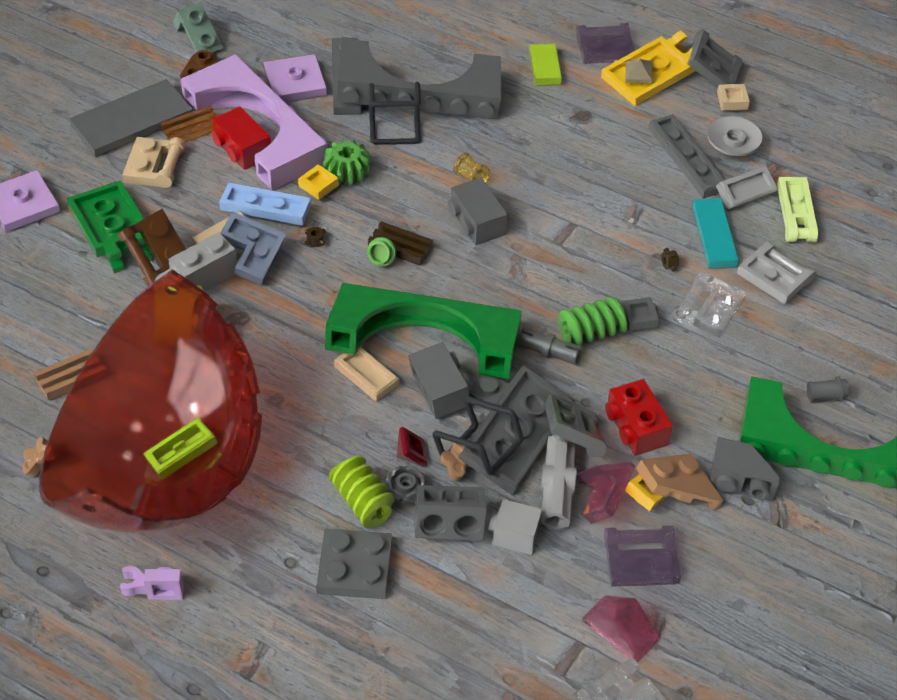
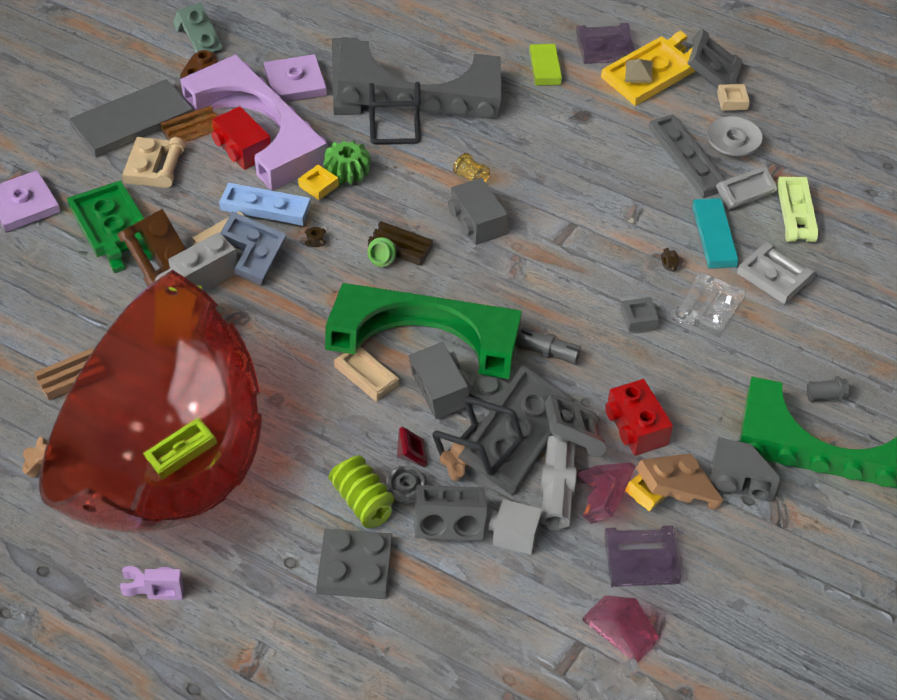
(592, 318): bright green piece -> none

